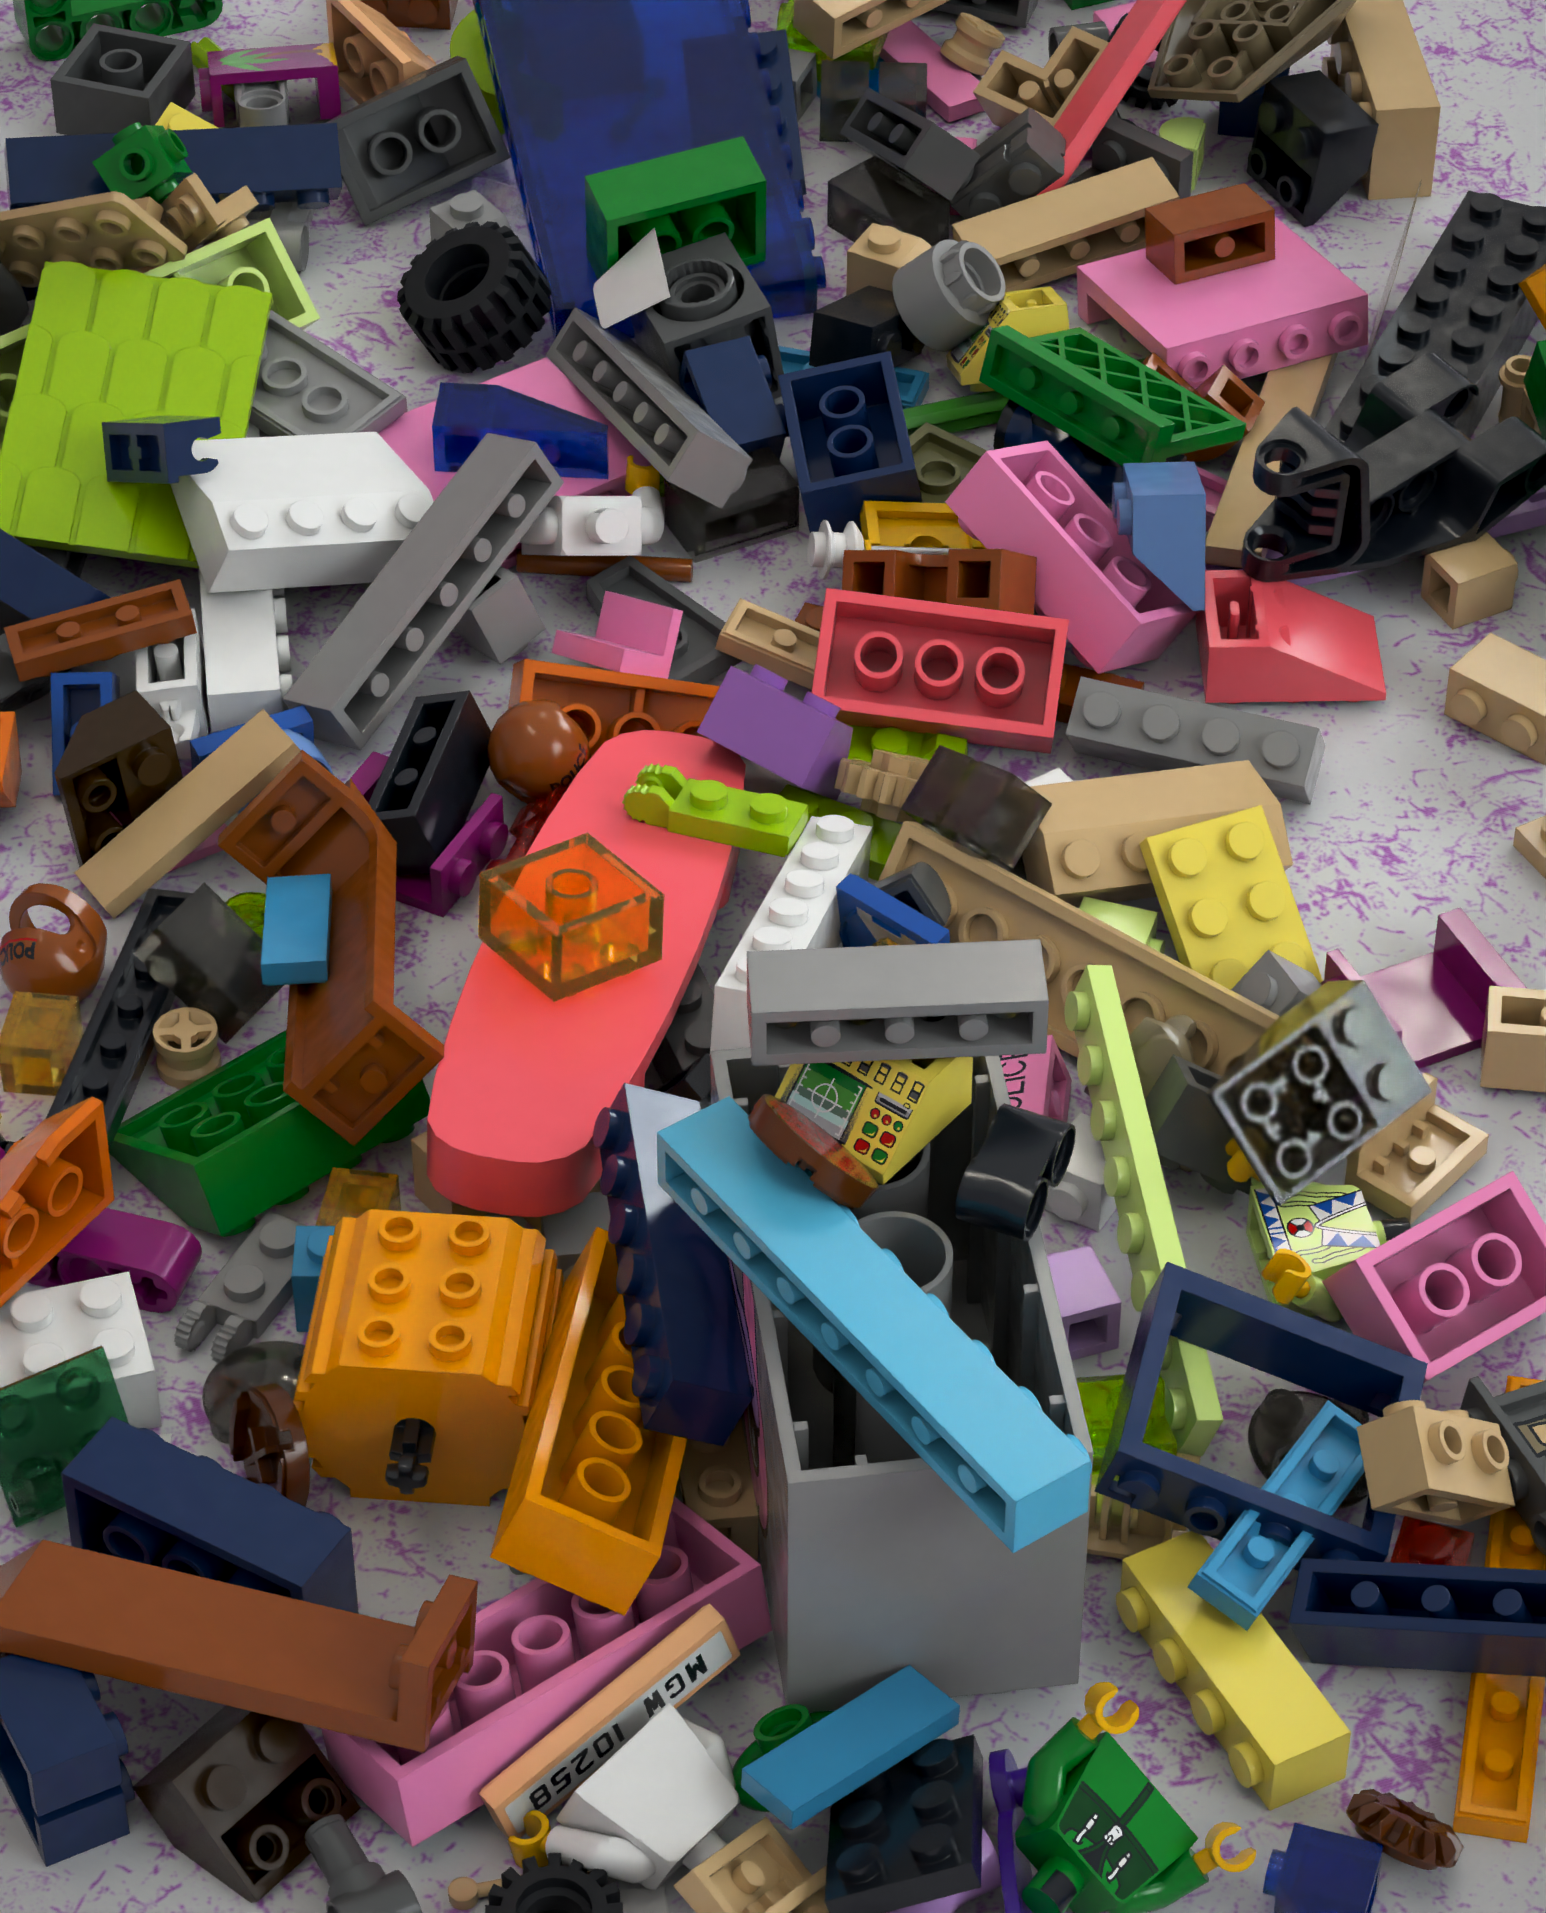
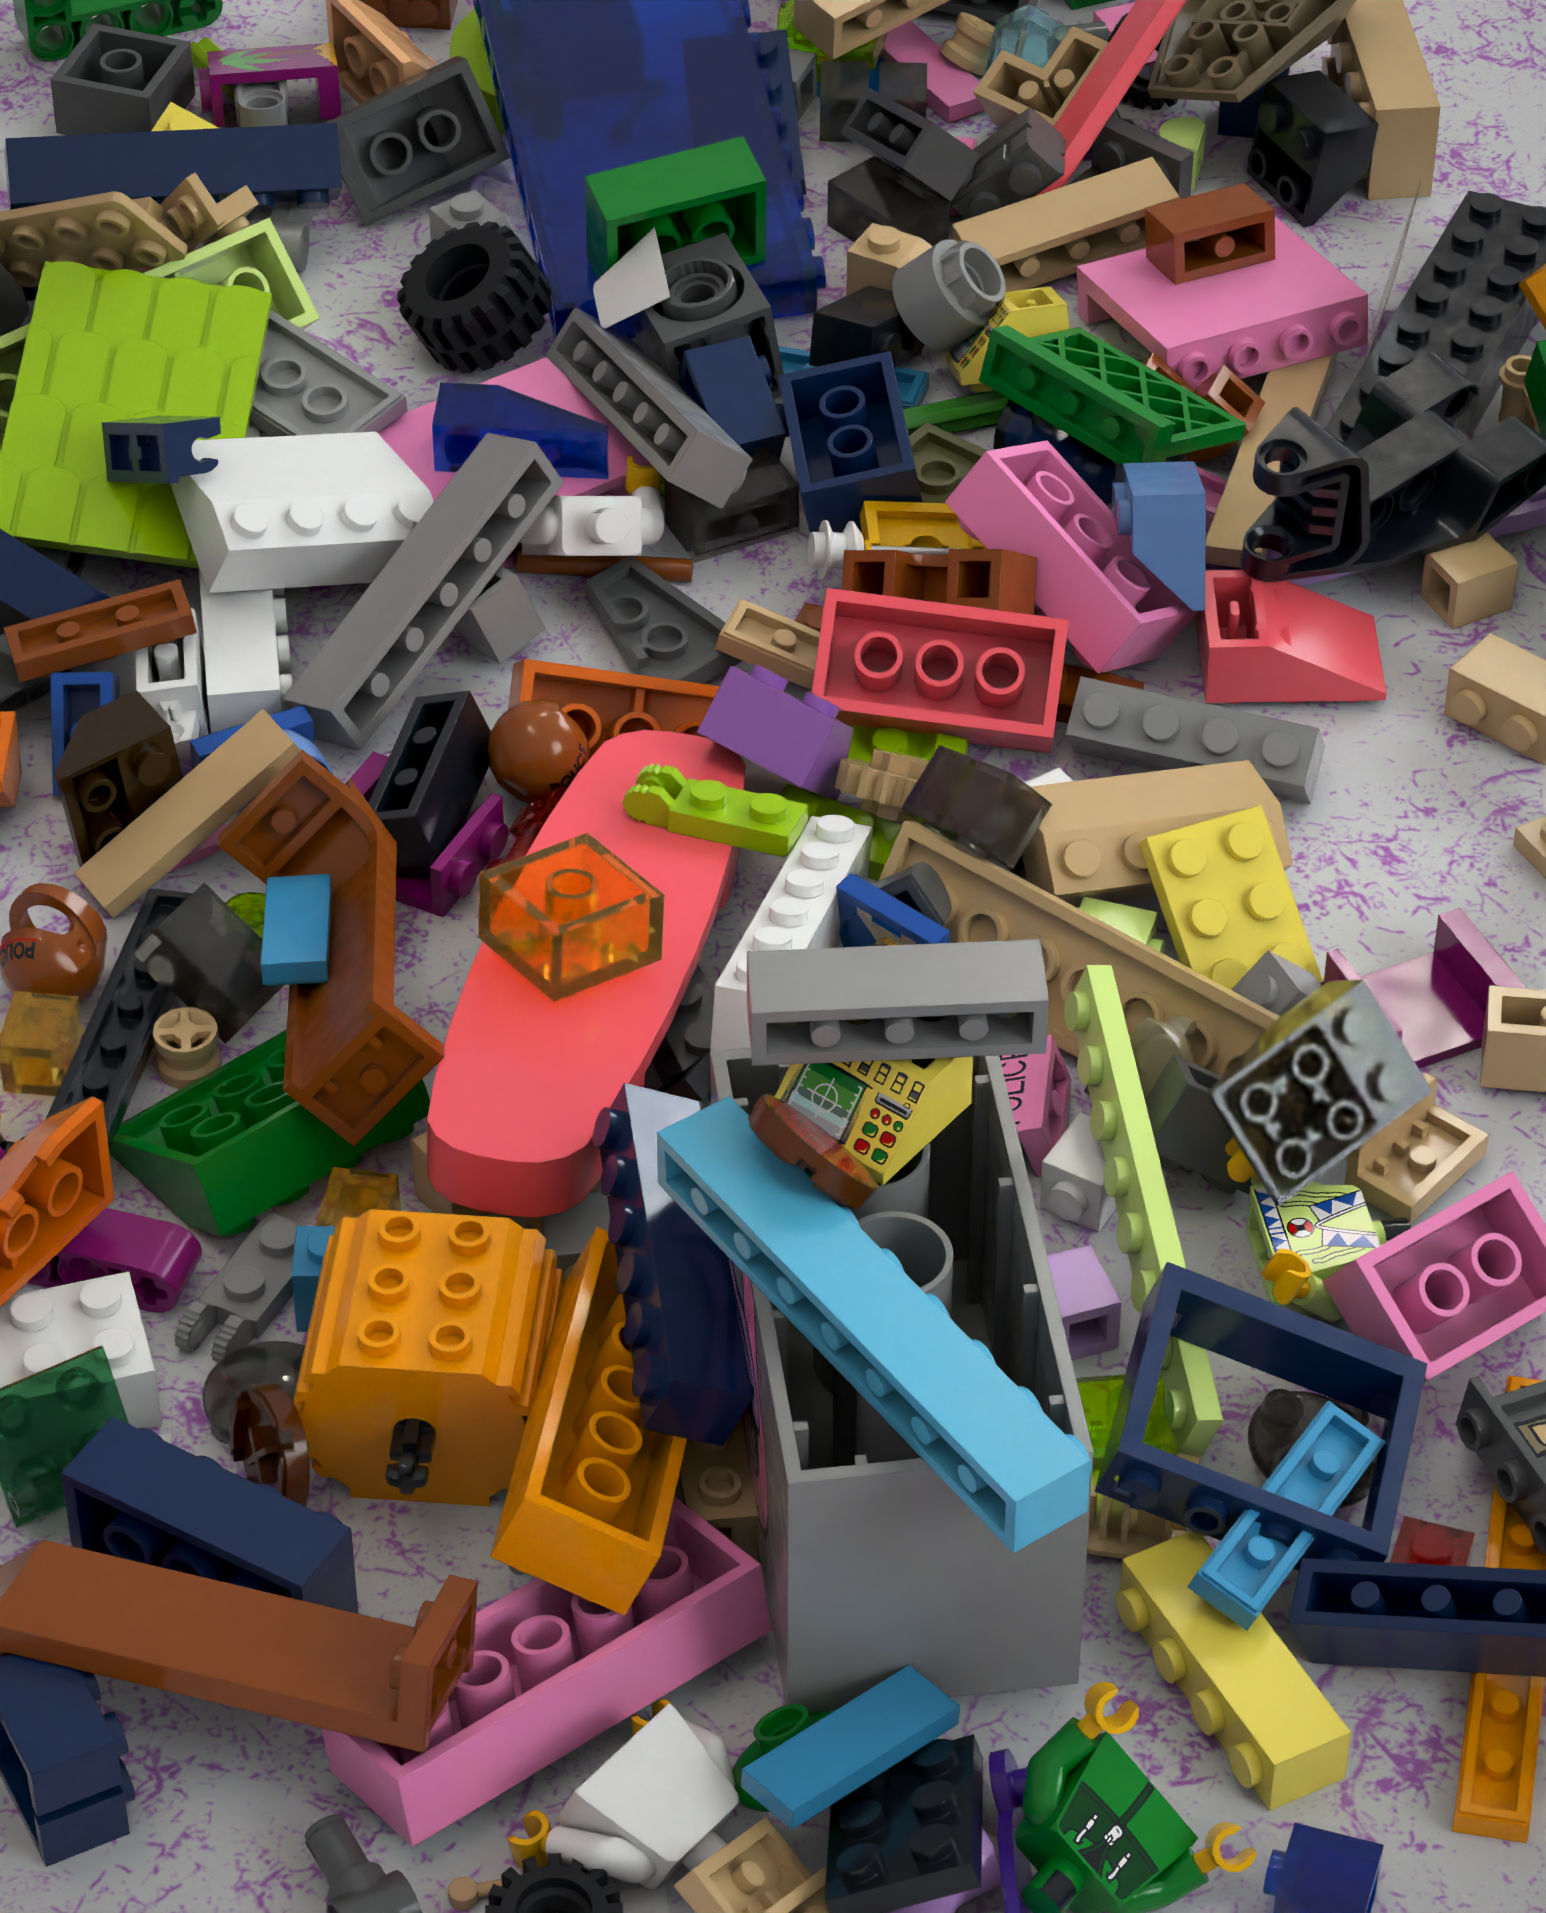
(144, 162): green brick -> none
(245, 1797): dark brown slope -> none
(606, 1722): tile -> none
(629, 637): bright pink panel -> none
(1012, 1172): black beam -> none
(1028, 35): none -> clear light blue brick
(1404, 1830): reddish brown gear -> none
(1435, 1464): tan brick -> none

